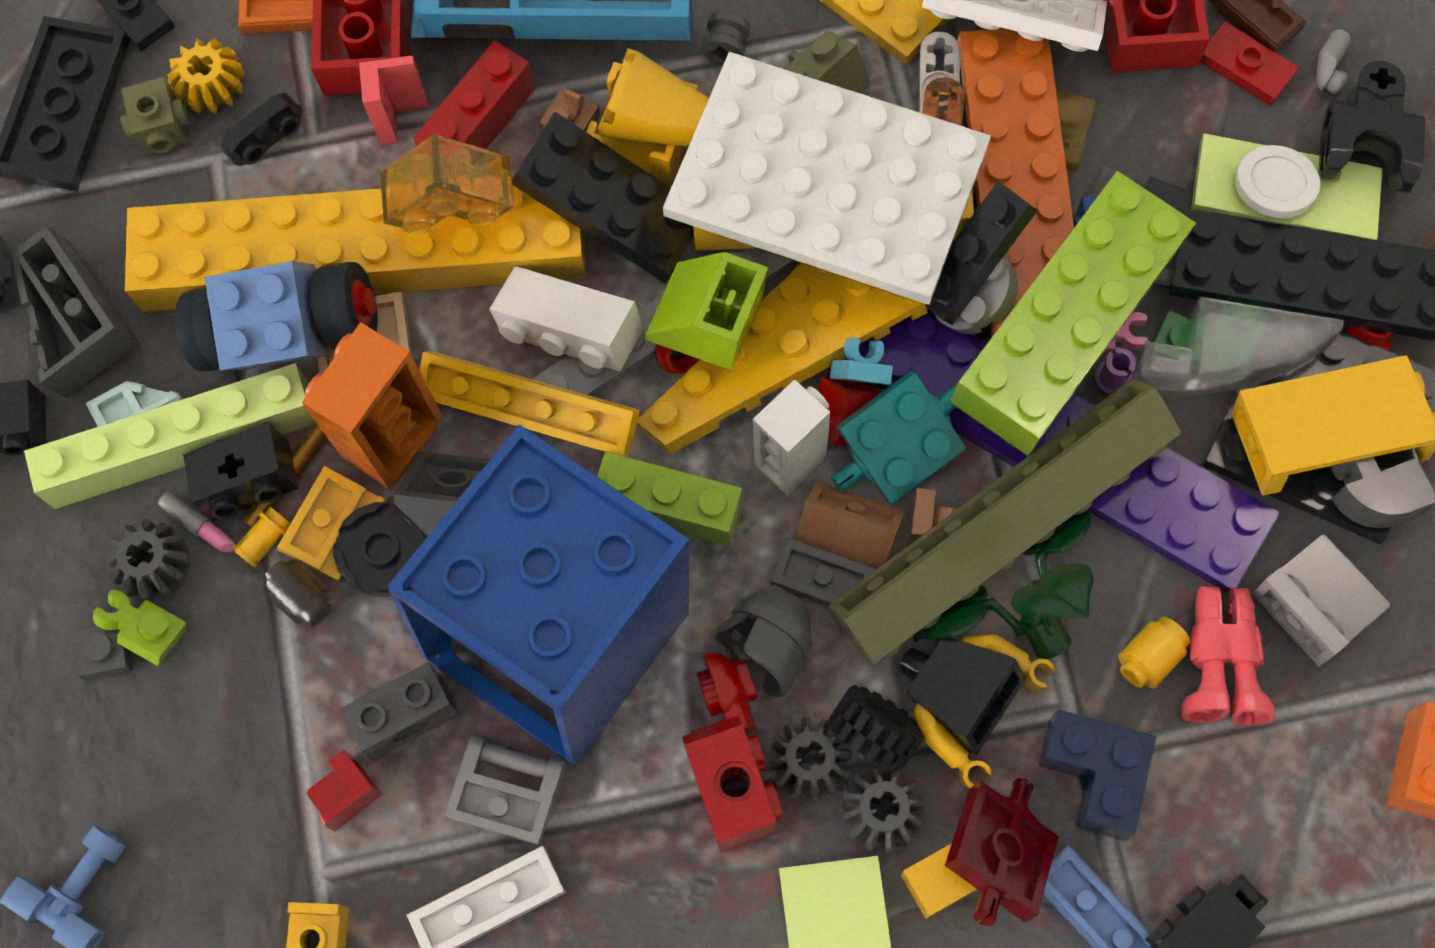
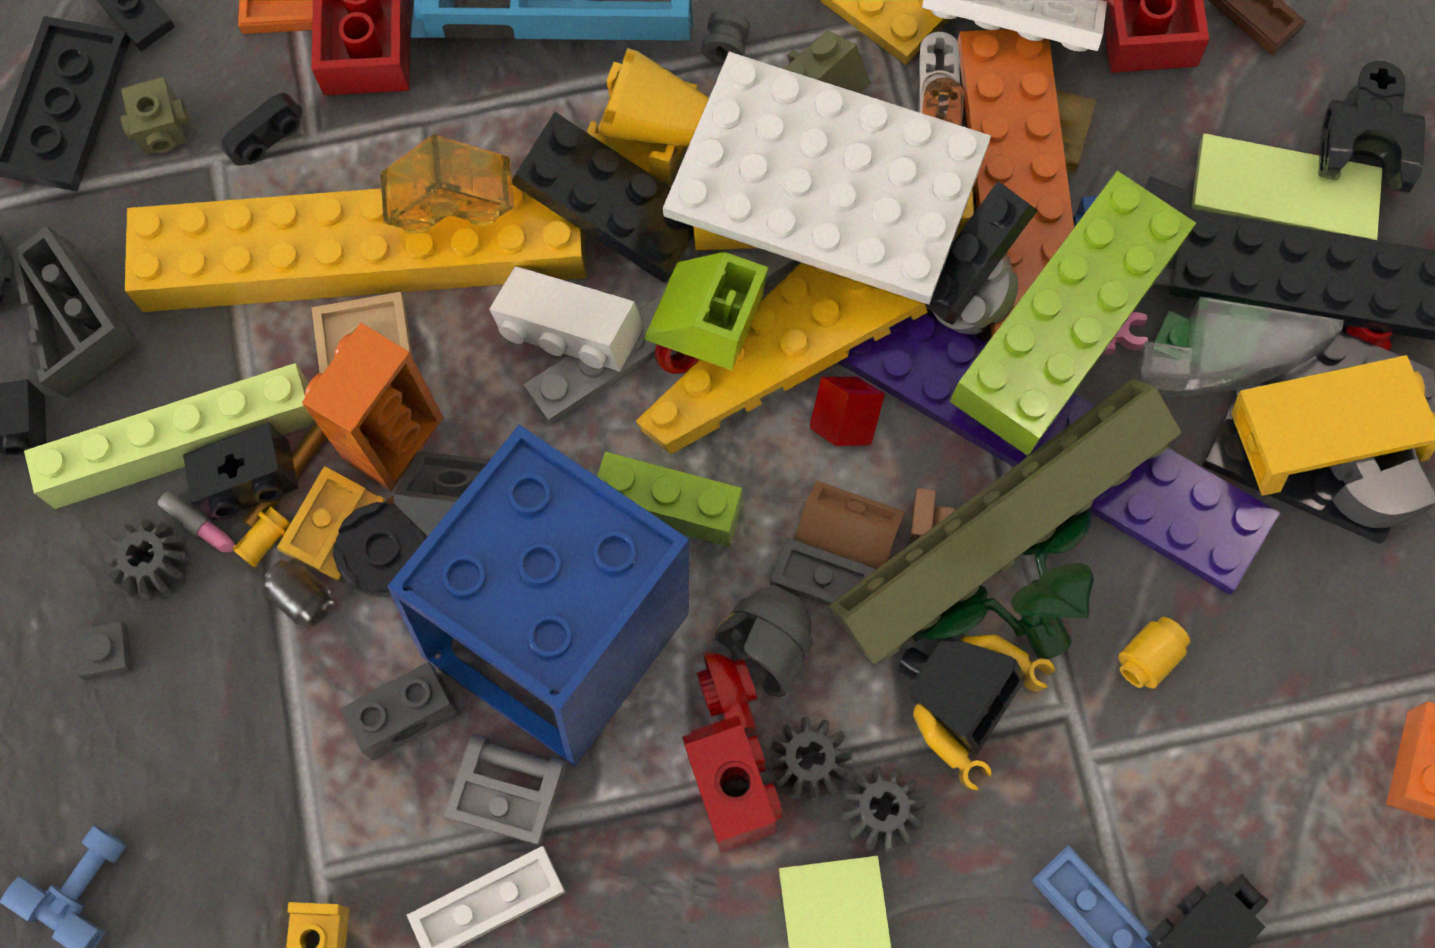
(127, 401): light aqua tile -> none
(145, 630): lime plate -> none
(206, 76): yellow gear -> none
(273, 314): brick -> none
(342, 791): red panel -> none
(391, 88): coral panel -> none
(482, 99): red brick -> none
(530, 403): yellow plate -> none
(573, 108): medium nougat tile -> none
(791, 436): white brick -> none
(862, 368): medium azure tile -> none
(875, 728): black tyre -> none
(899, 438): teal plate -> none
(935, 885): yellow brick -> none
(1002, 851): dark red plate -> none
(1110, 760): dark blue brick -> none
(1115, 370): medium lavender pin -> none
(1229, 645): coral piece -> none
(1248, 63): red plate -> none
(1277, 181): white piece -> none
(1321, 600): light grey bracket -> none
(1329, 57): light grey arm -> none

